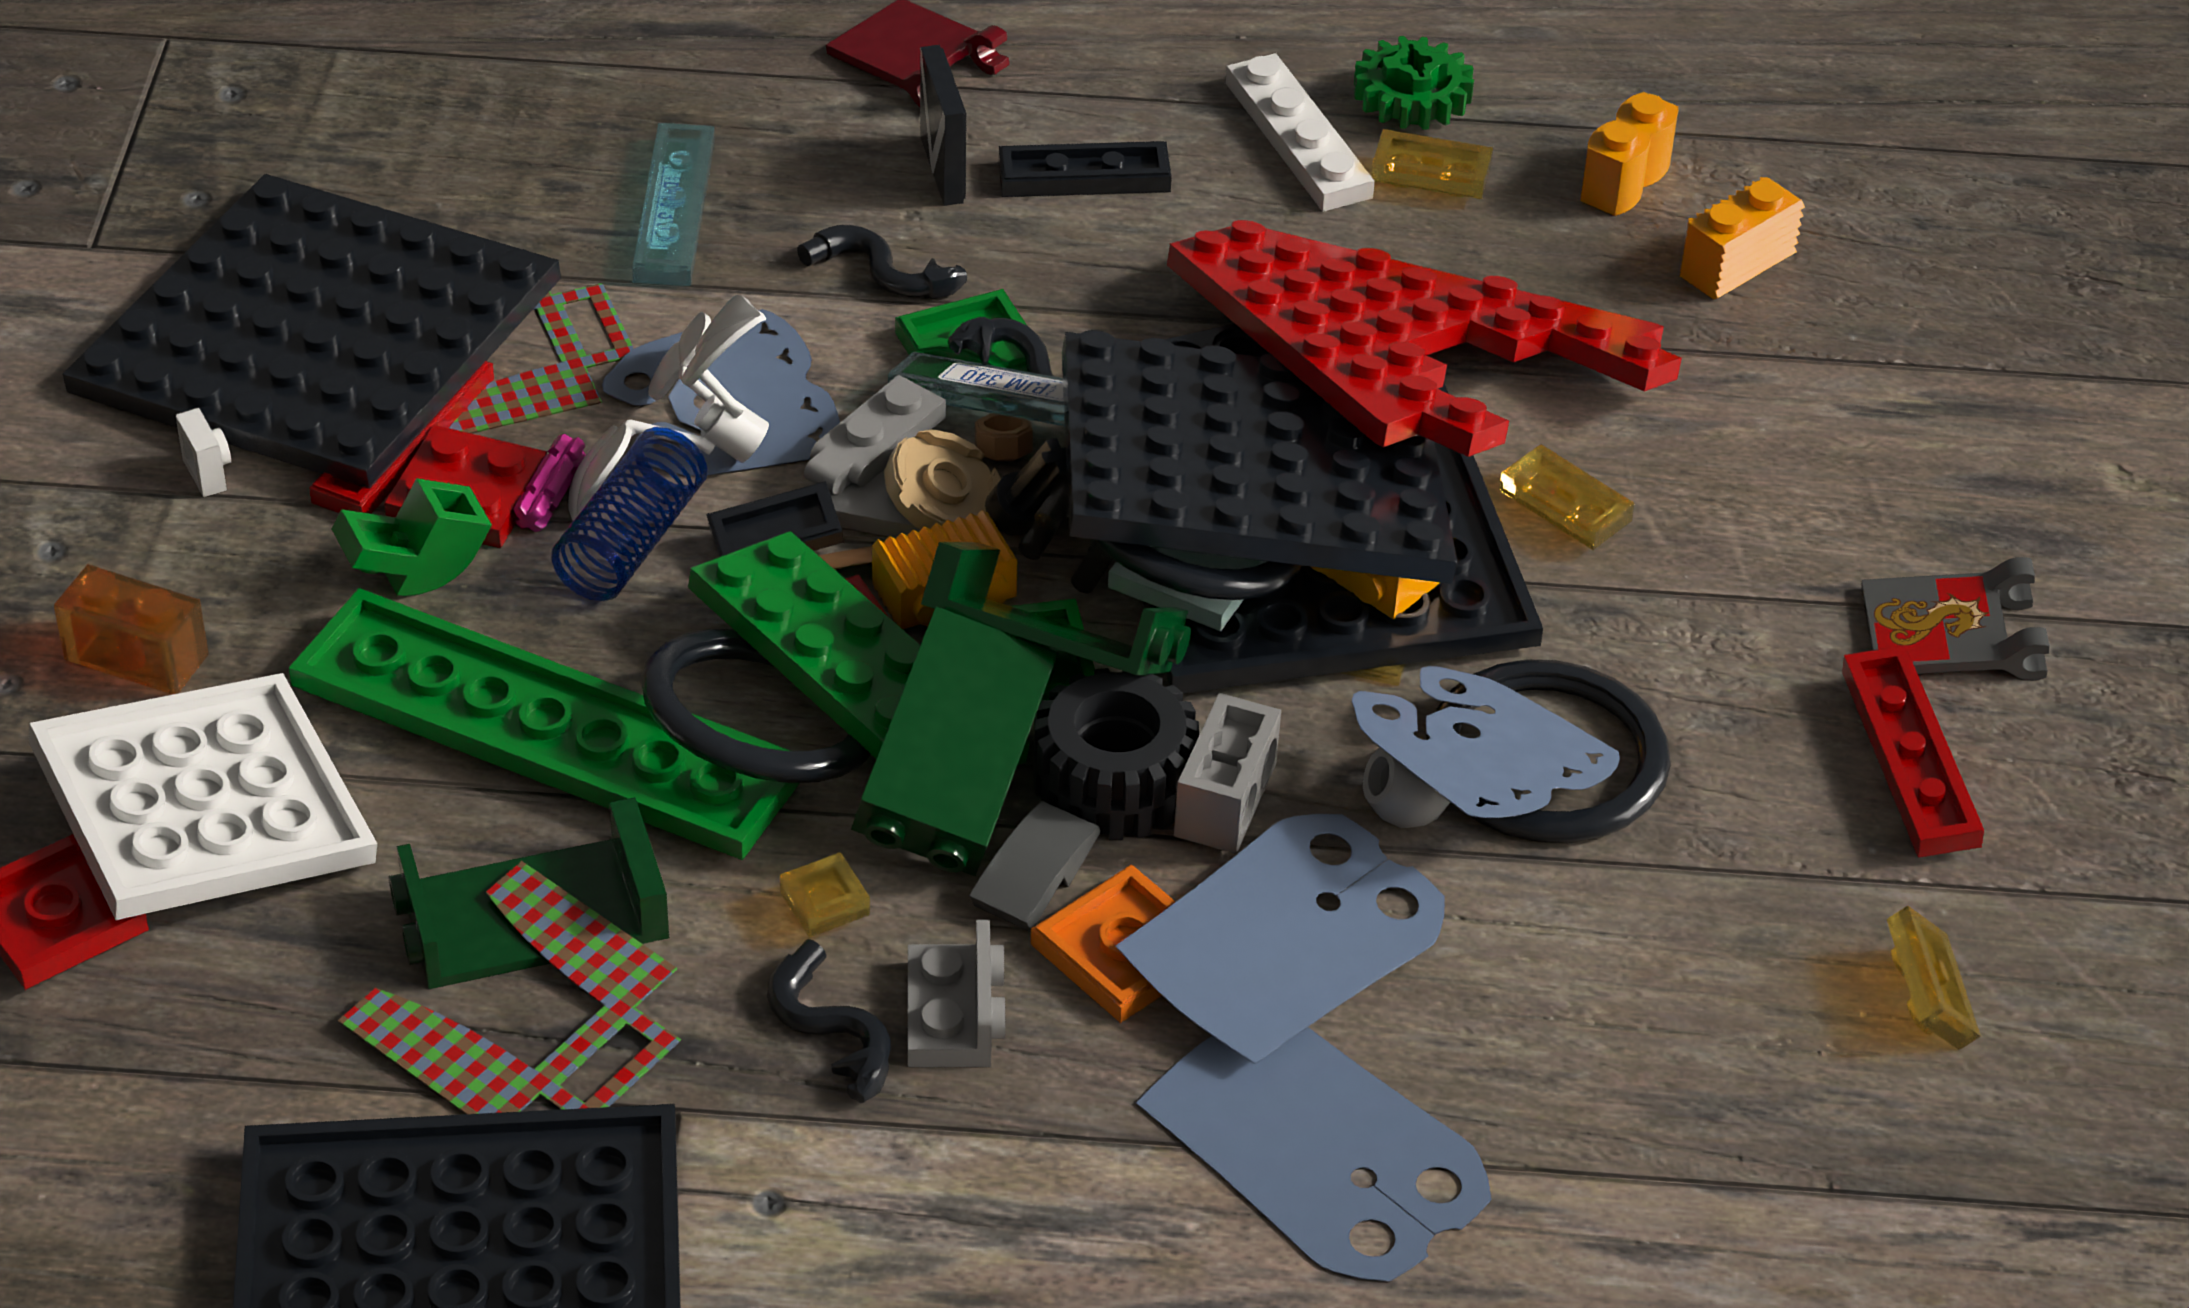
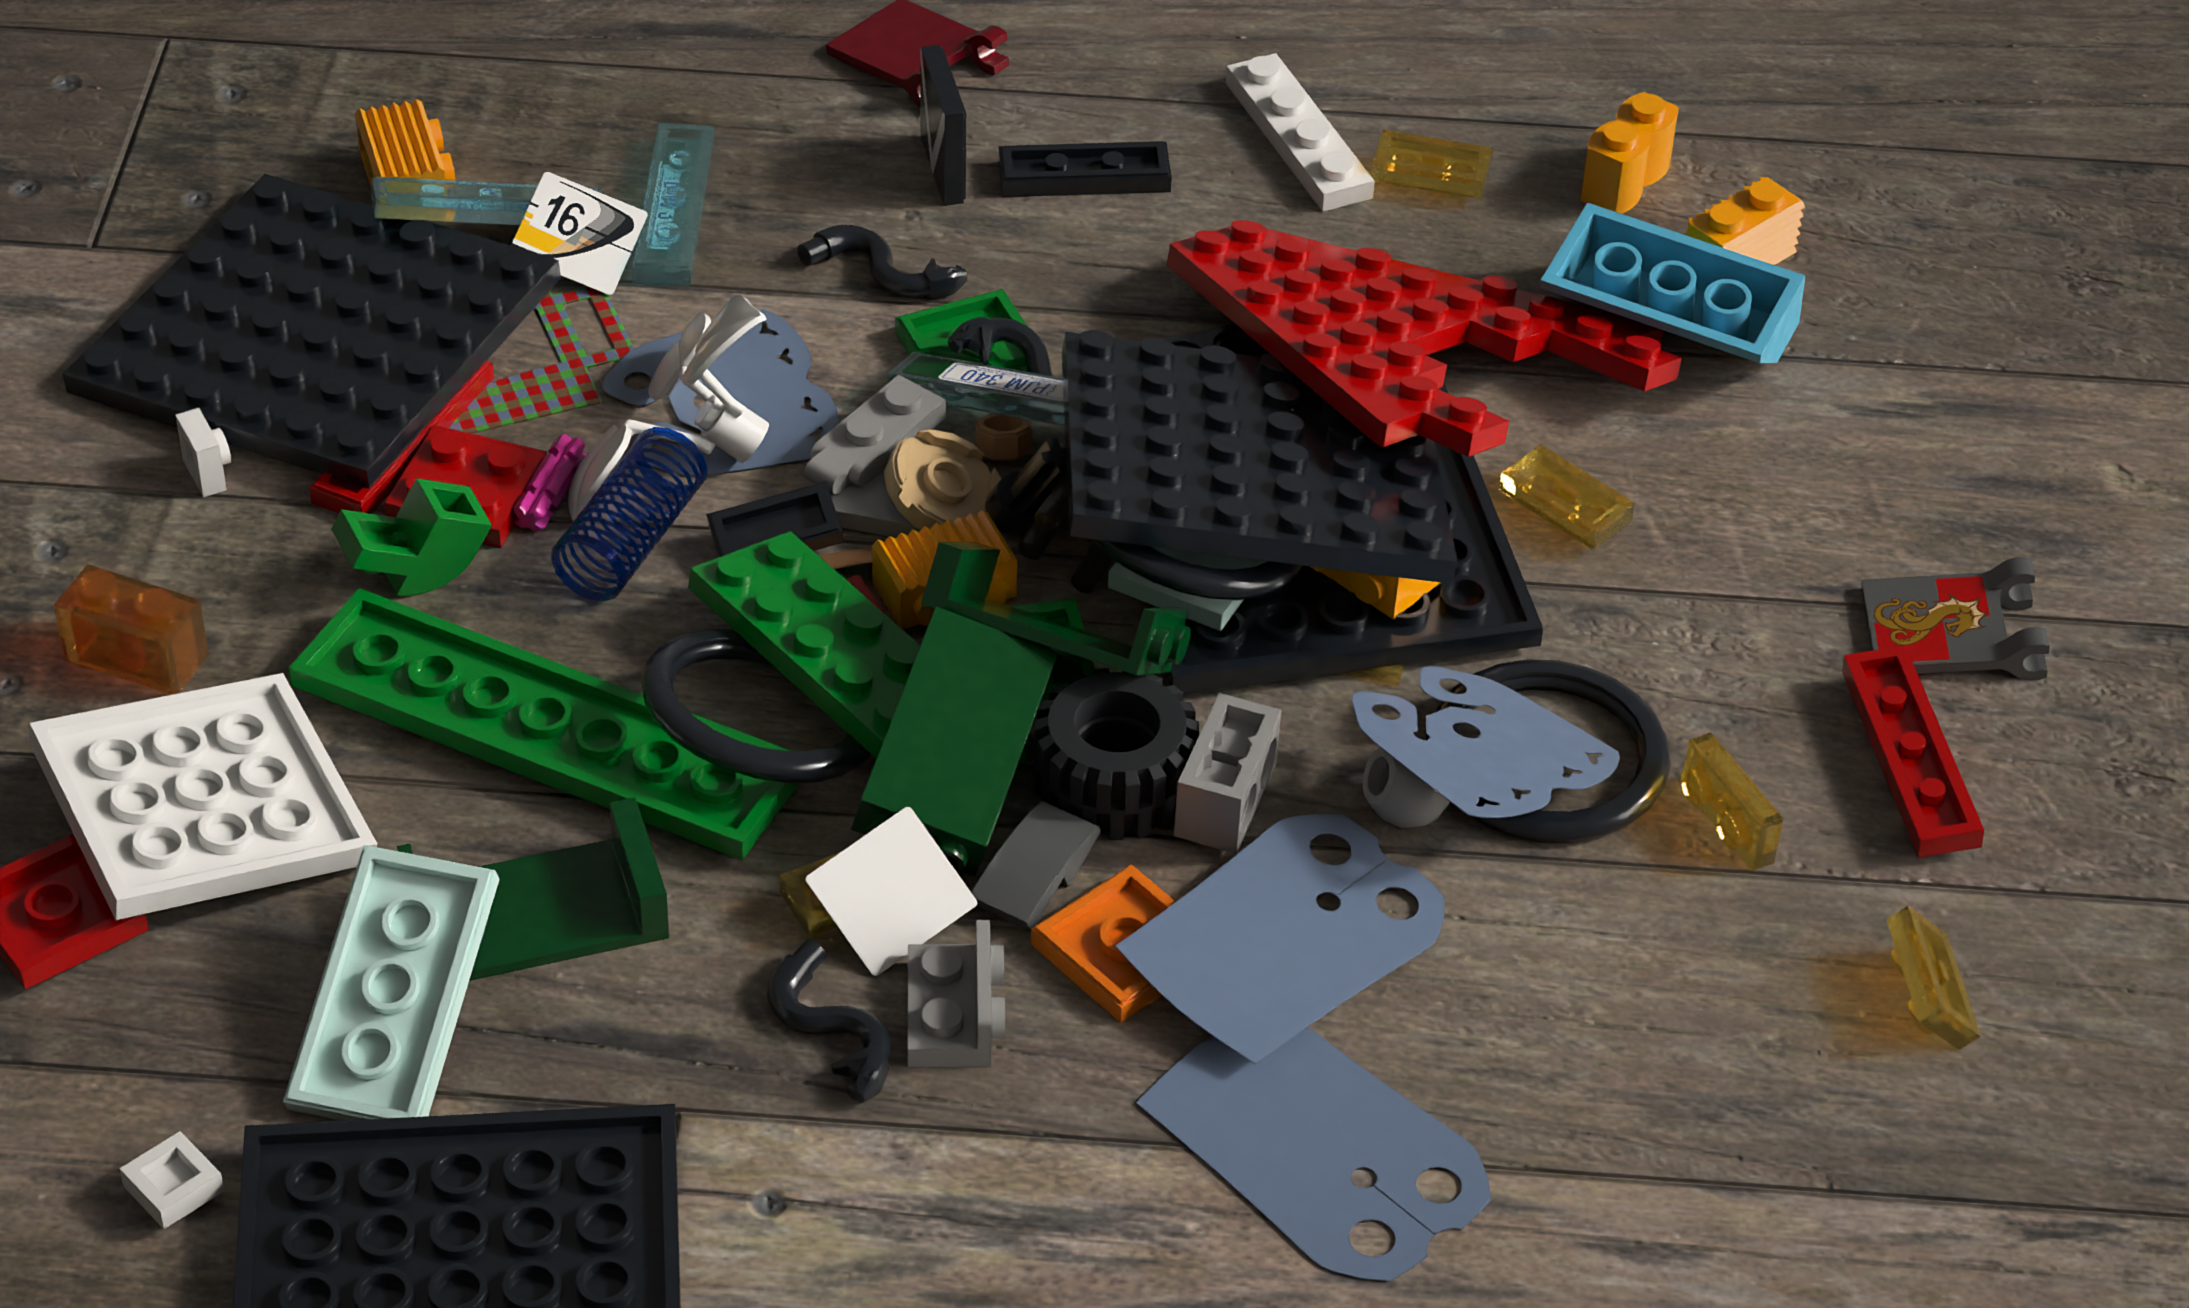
(172, 1180): none -> white plate
(391, 987): none -> light aqua tile
(402, 143): none -> light orange brick
(451, 200): none -> clear light blue tile
(487, 1078): piece -> none
(582, 230): none -> sticker
(891, 890): none -> white sticker
(1413, 82): green gear -> none
(1678, 284): none -> medium azure slope
(1731, 802): none -> clear yellow plate

